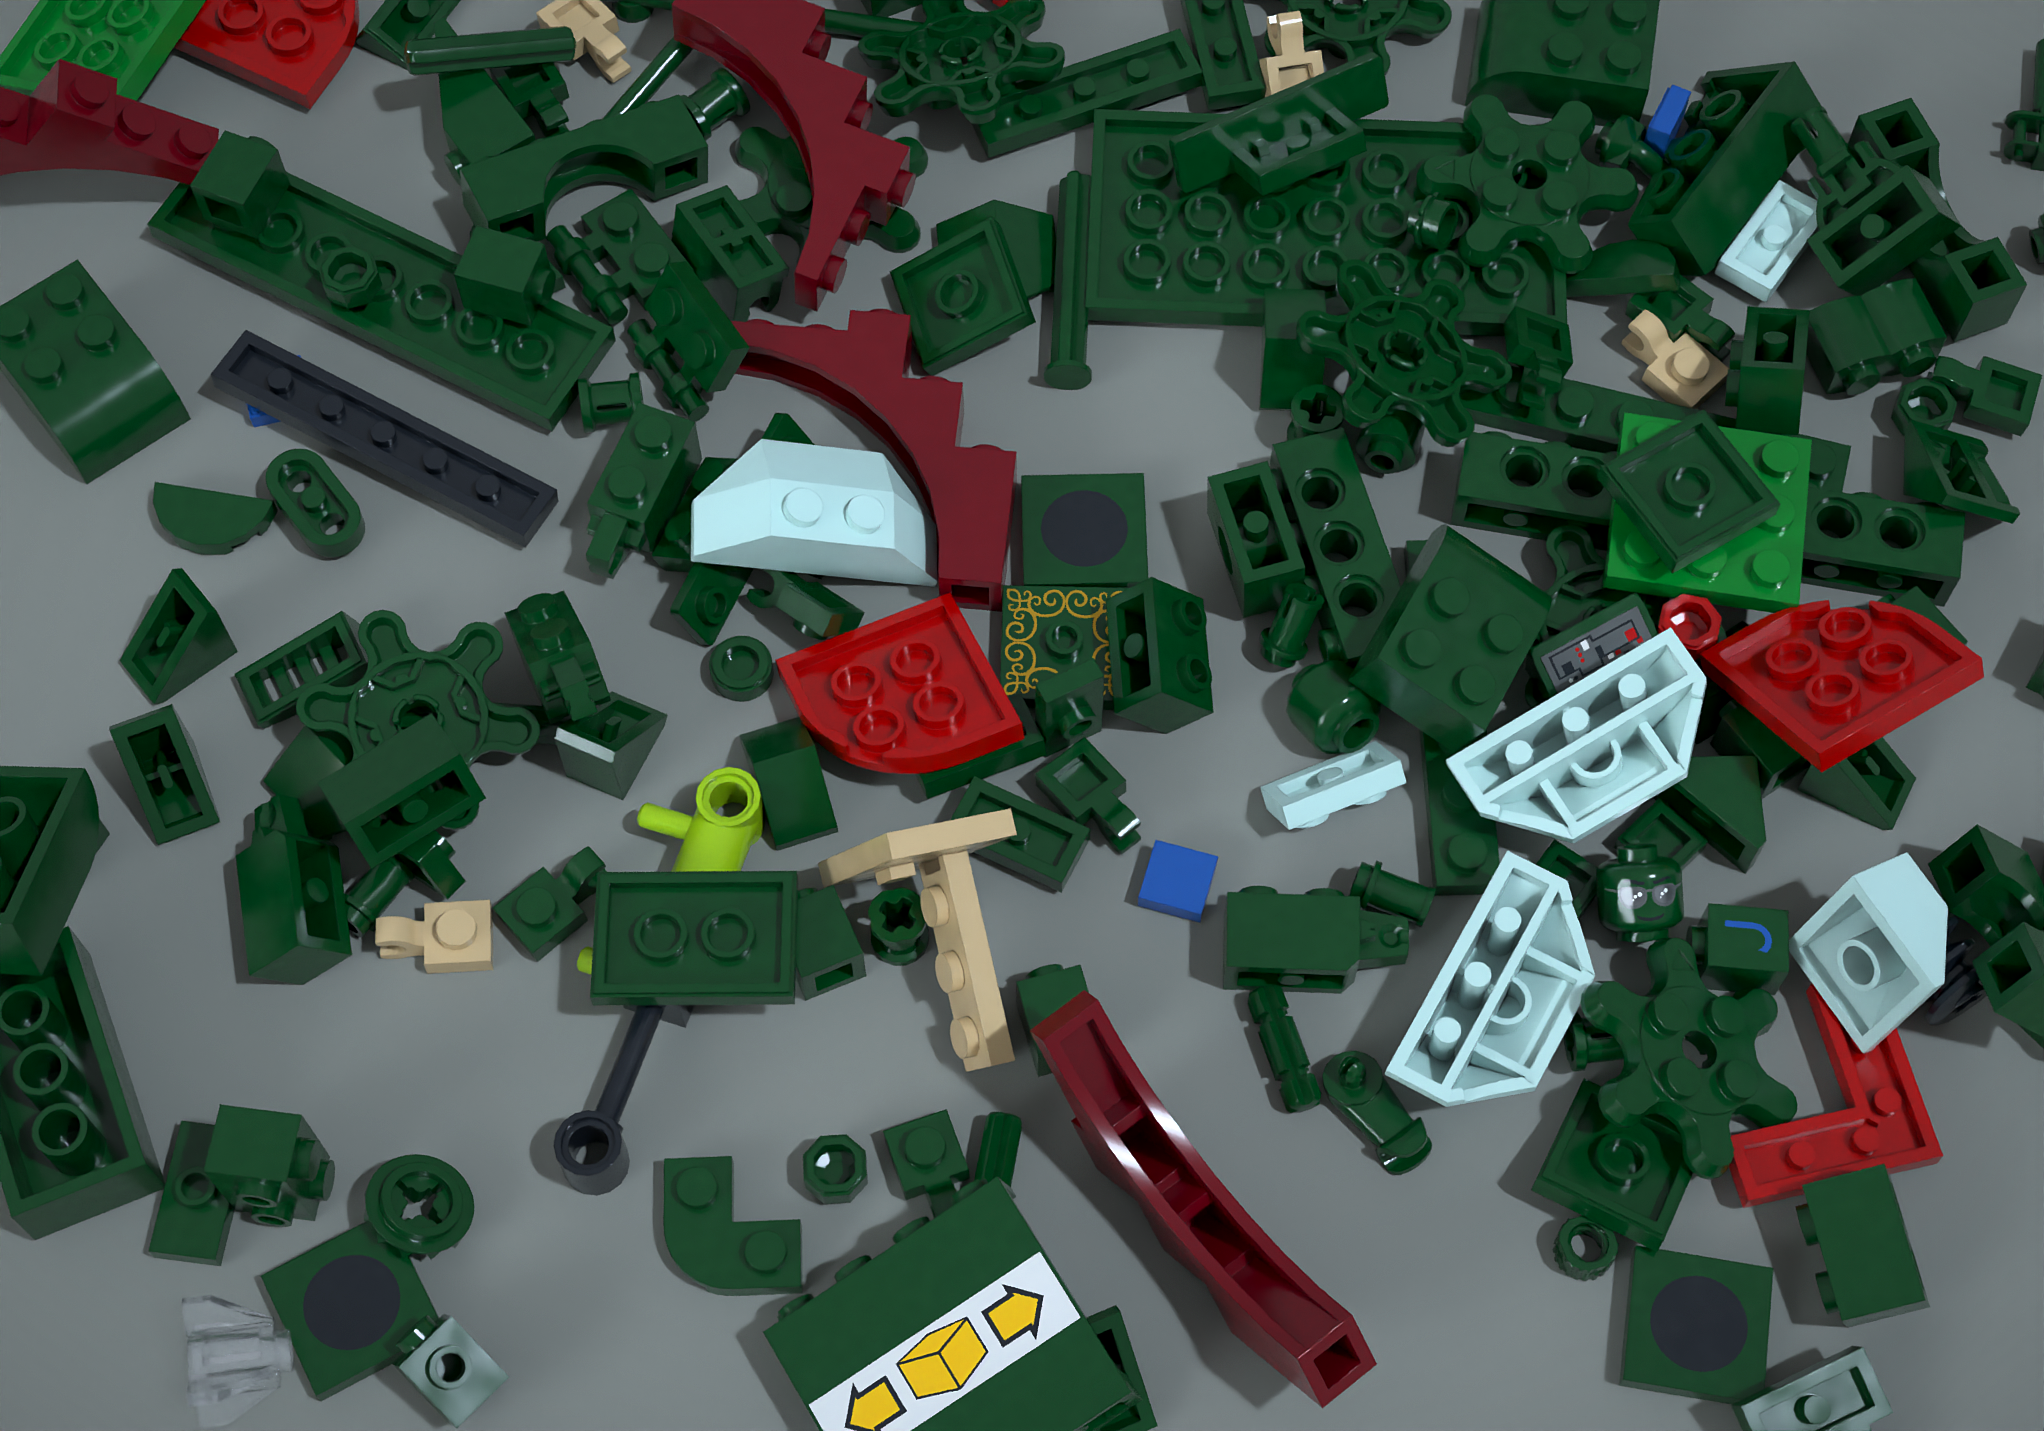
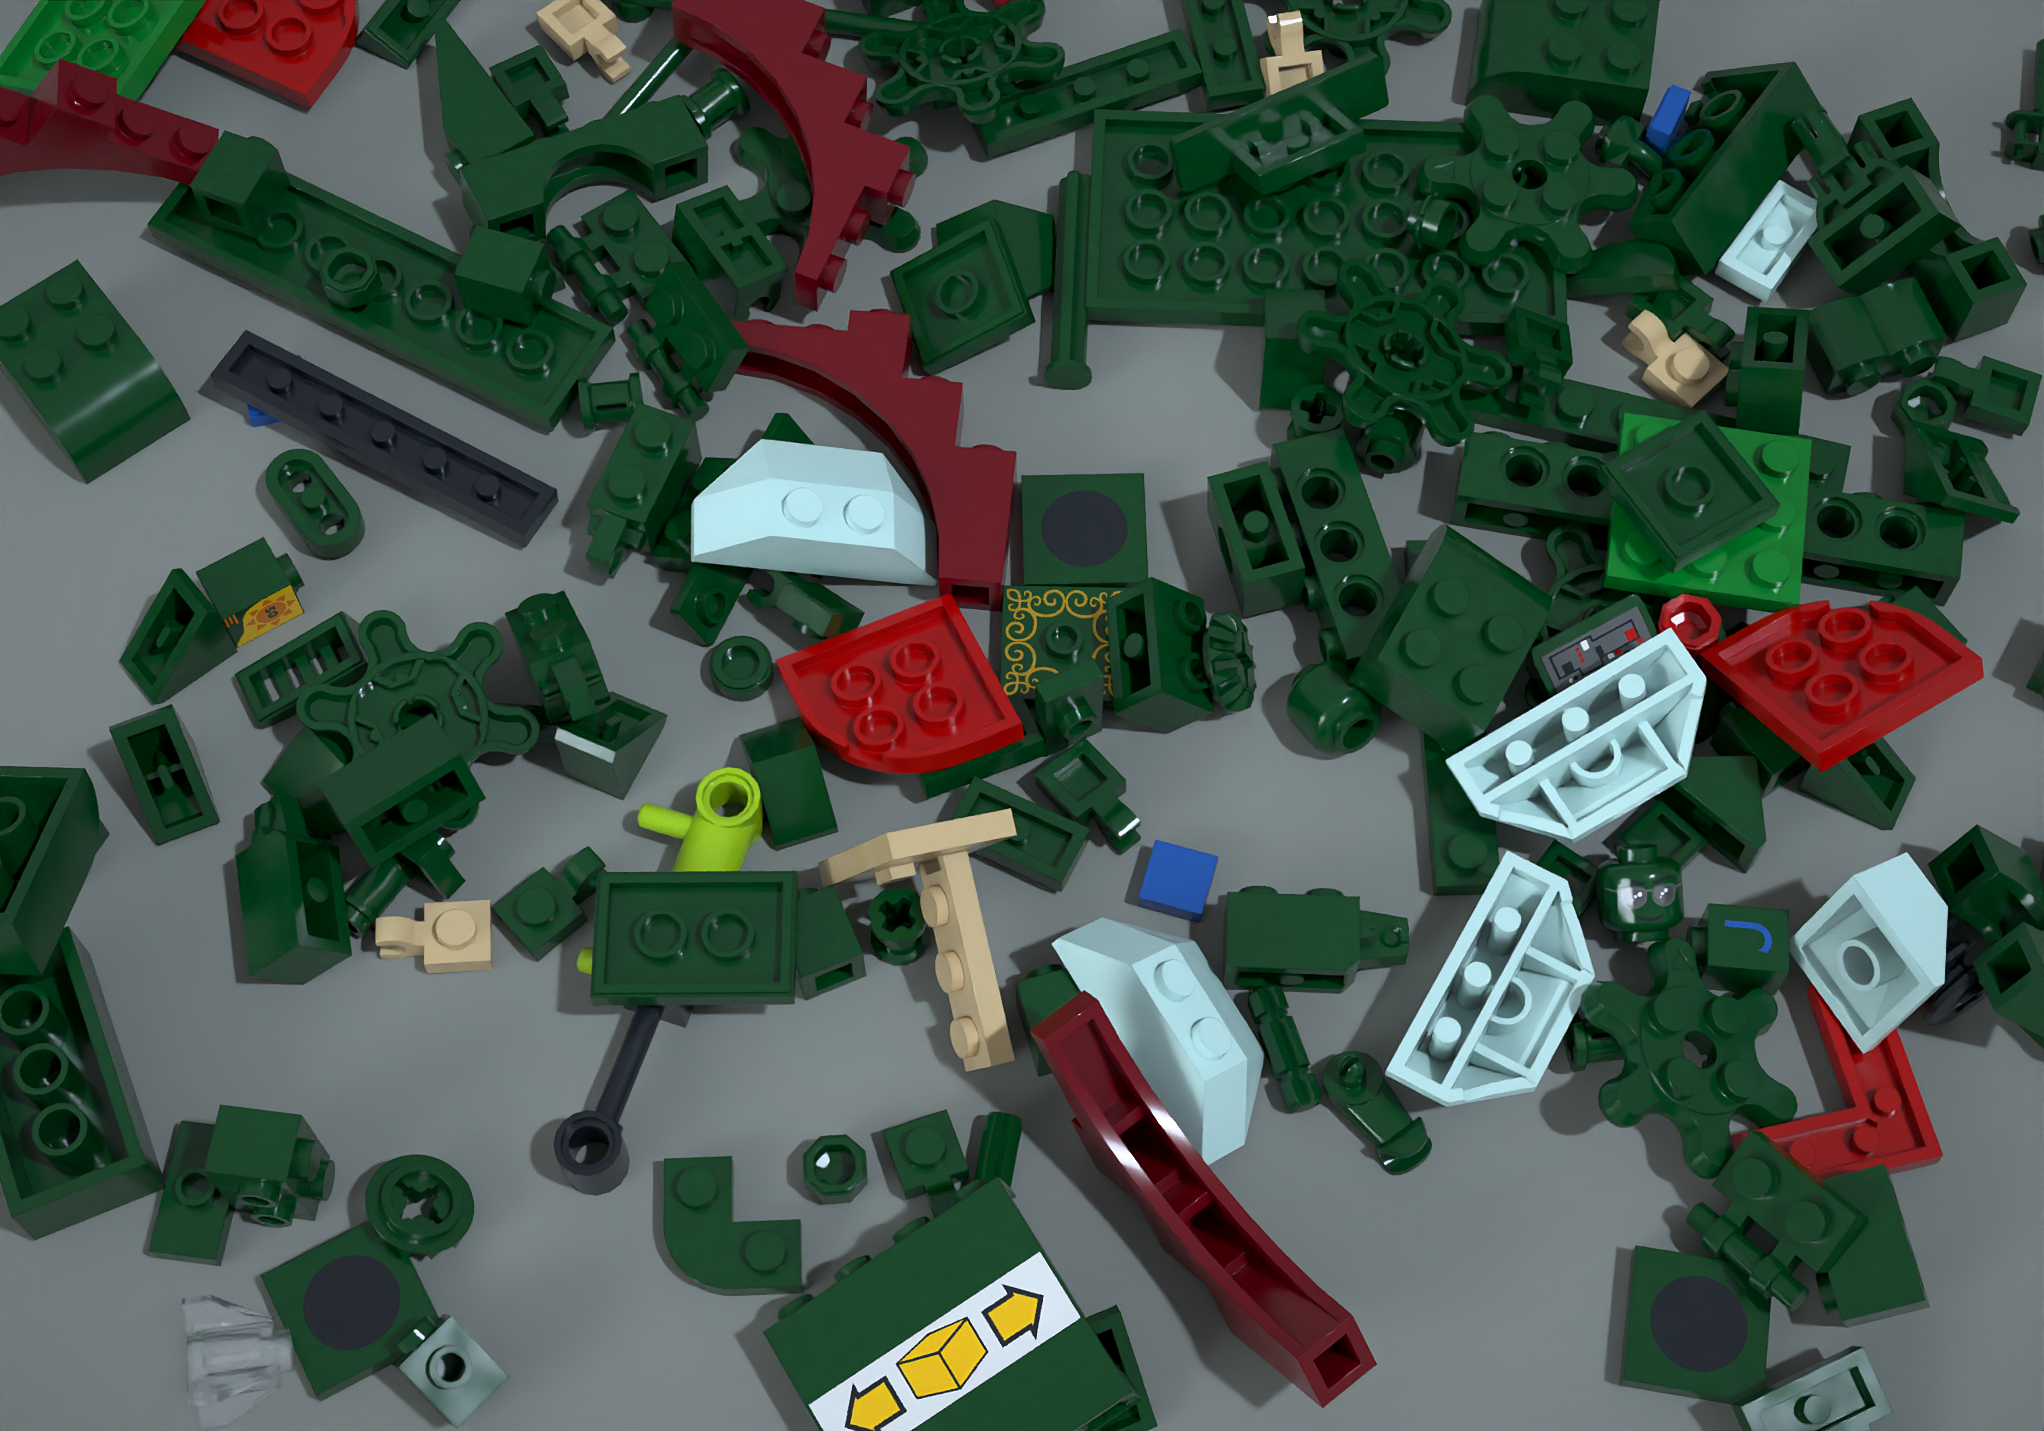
(209, 519): dark green tile -> none
(252, 590): none -> dark green brick
(489, 50): dark green axle -> none
(1173, 1026): none -> light aqua wedge
(1229, 662): none -> dark green gear
(1285, 639): dark green pin -> none
(1345, 780): light aqua plate -> none
(1392, 893): dark green pin -> none
(1575, 1265): dark green axle -> none
(1616, 1174): dark green plate -> none
(1790, 1204): none -> dark green plate

